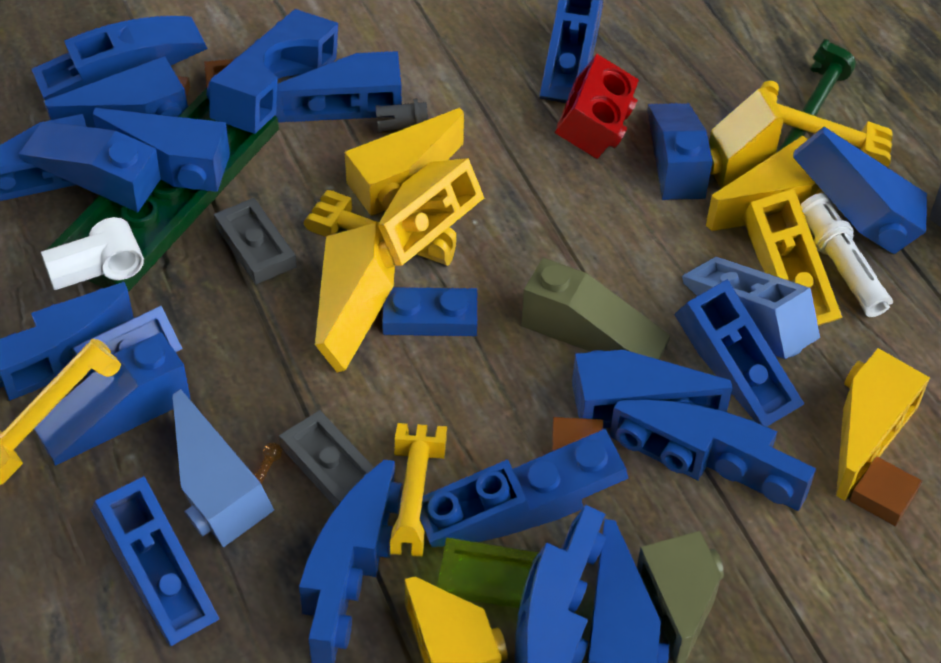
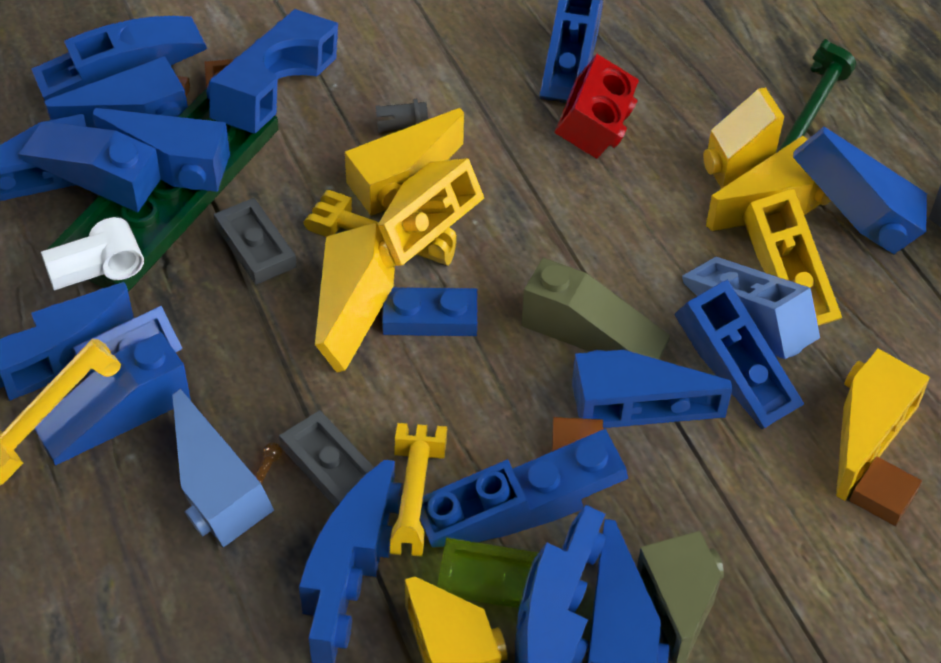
(154, 560): blue slope -> none
(342, 89): blue slope -> none
(680, 151): blue slope -> none
(700, 437): blue slope -> none
(836, 239): white pin -> none
(872, 140): yellow hinge -> none

